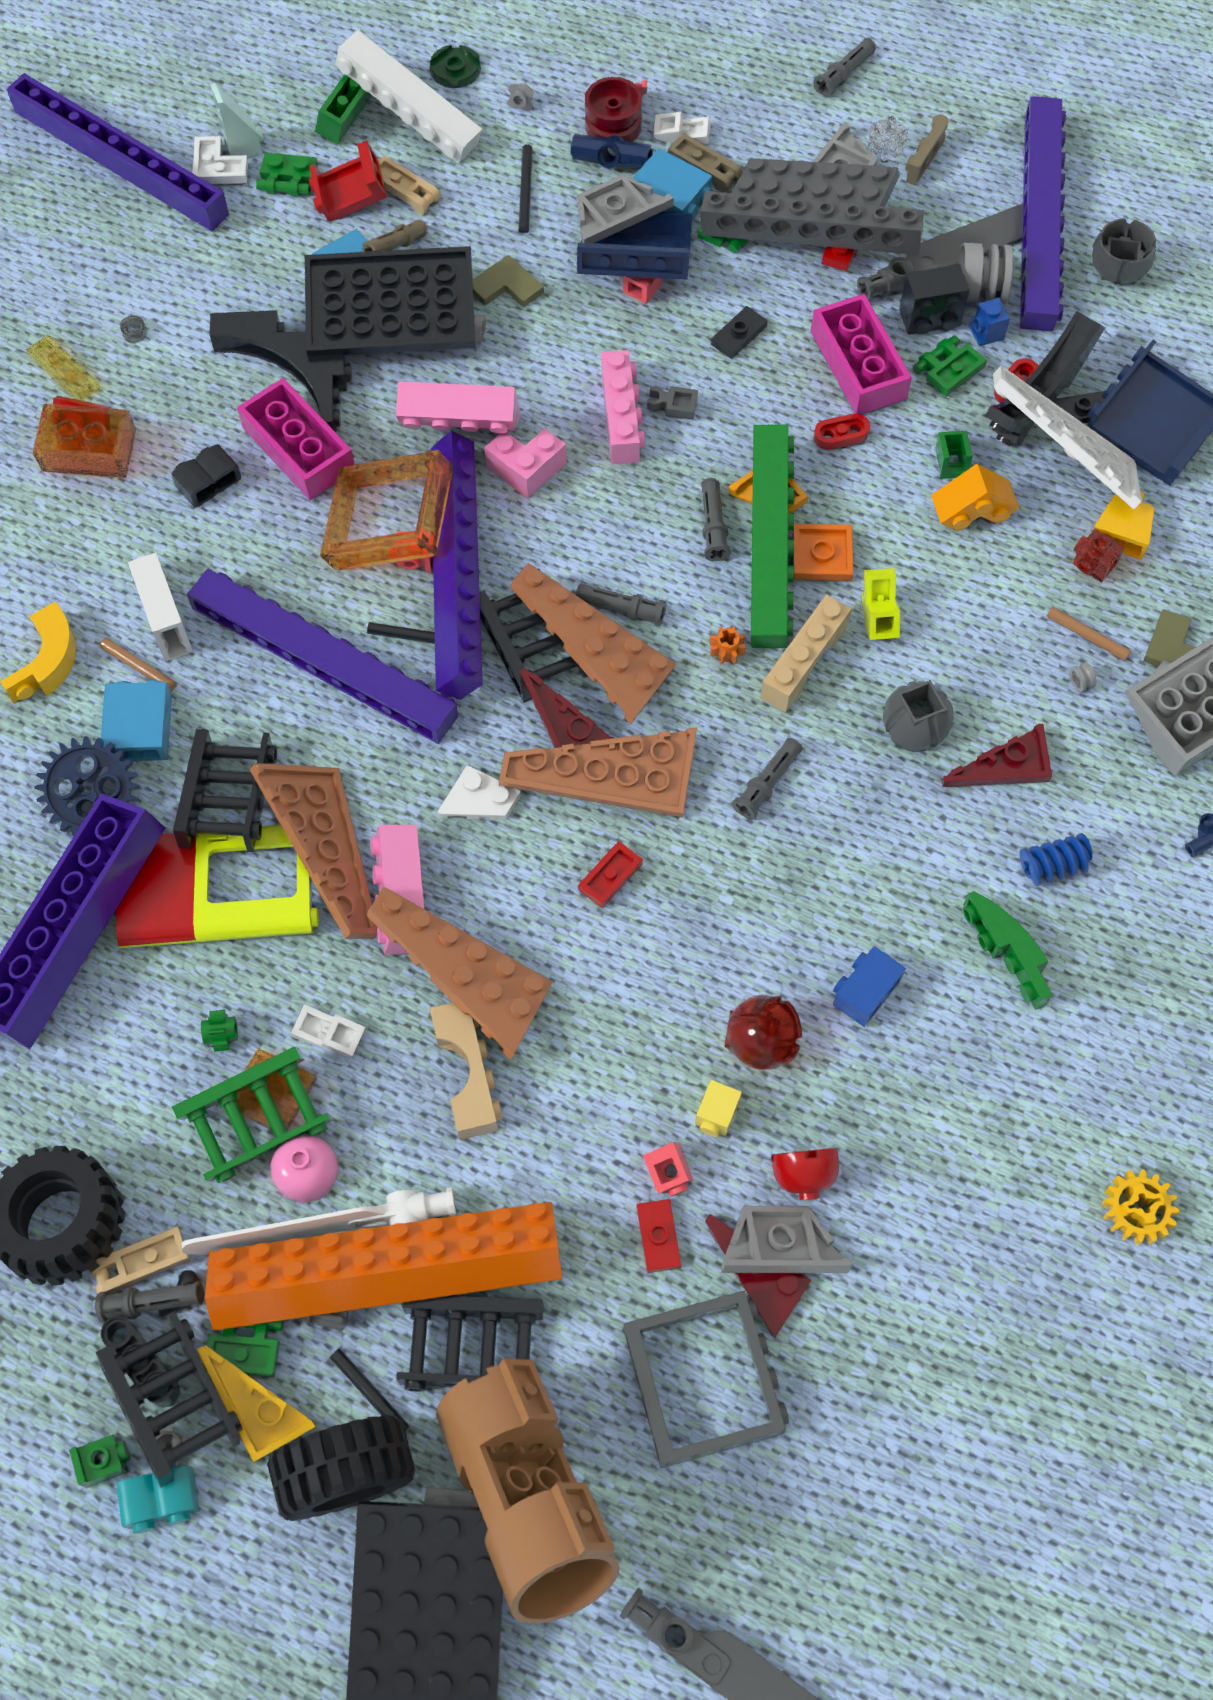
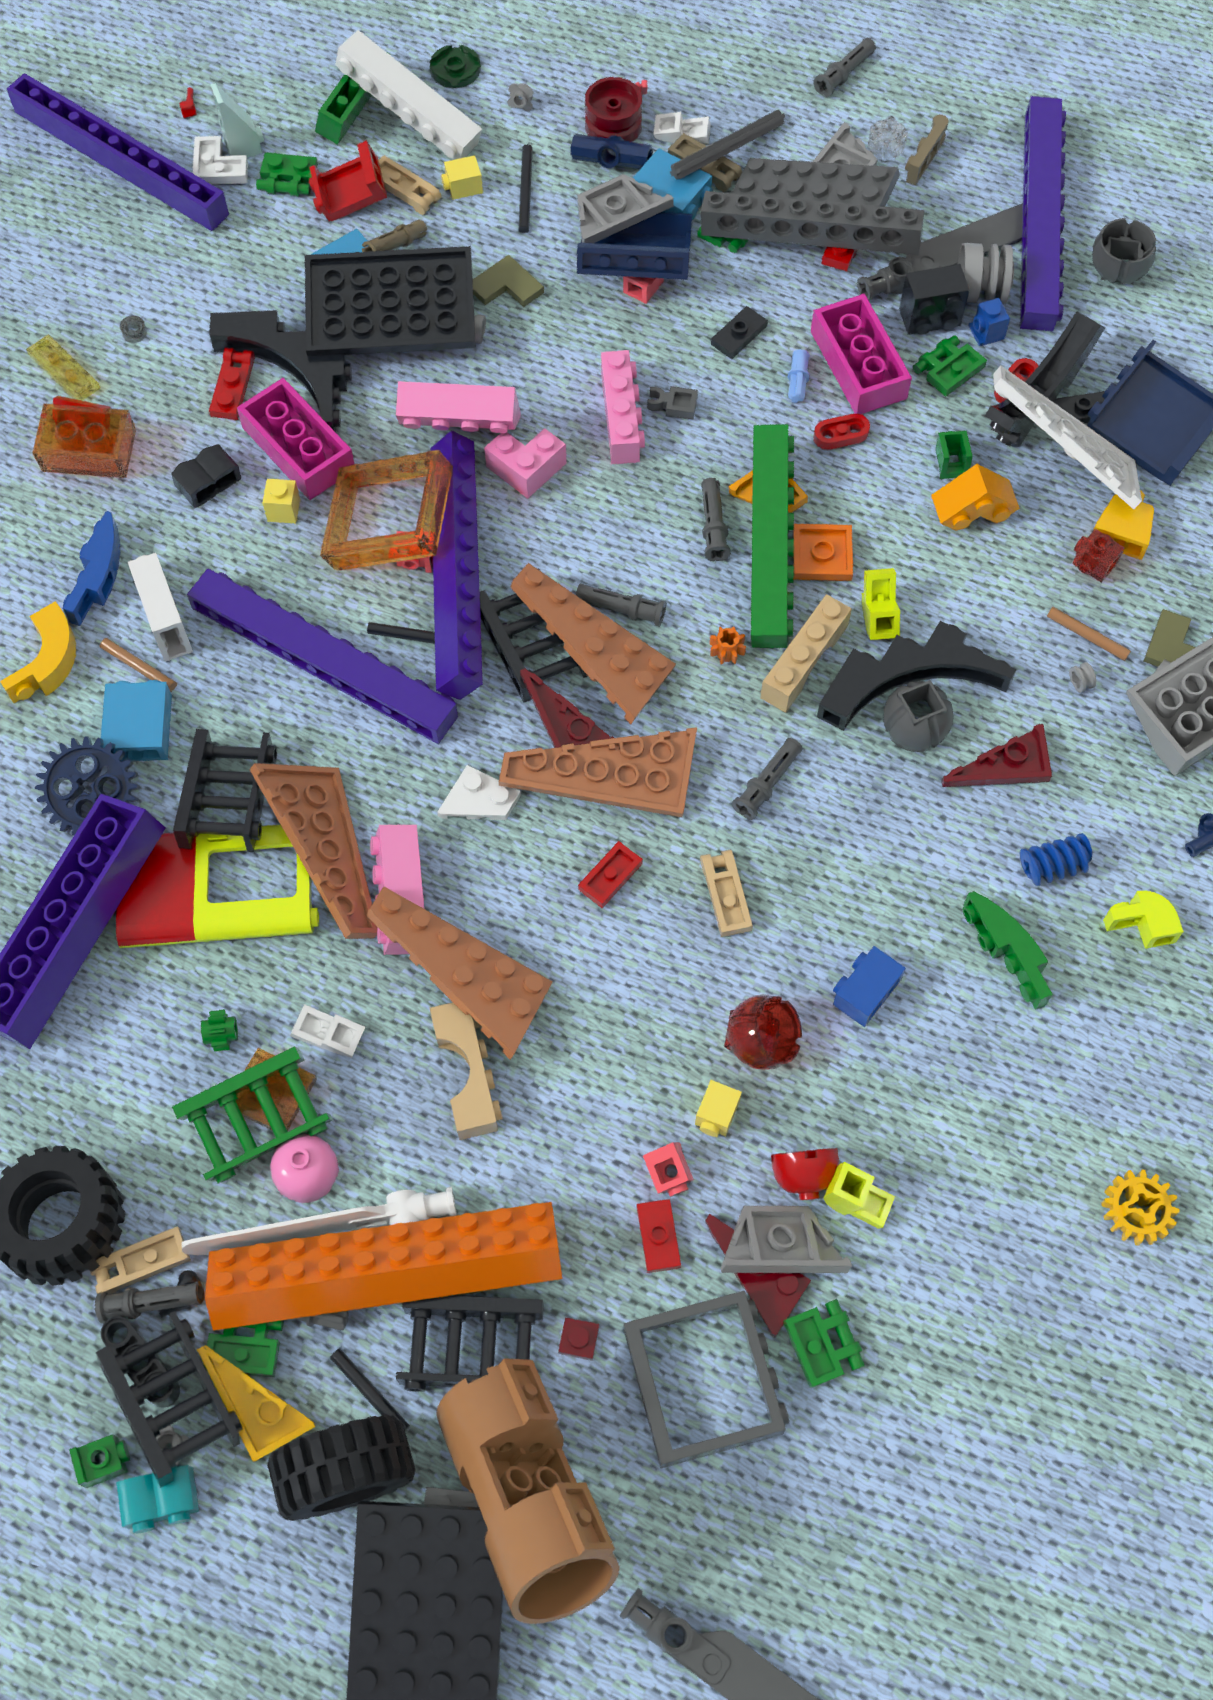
(101, 563): none -> blue slope
(187, 107): none -> red hand
(231, 384): none -> red plate
(281, 501): none -> light yellow brick
(462, 177): none -> light yellow brick
(578, 1339): none -> dark red plate
(726, 894): none -> tan plate
(727, 144): none -> dark grey axle
(798, 375): none -> light blue axle
(815, 1348): none -> green plate
(855, 1195): none -> neon yellow brick
(905, 661): none -> black arch
(1153, 916): none -> neon yellow brick

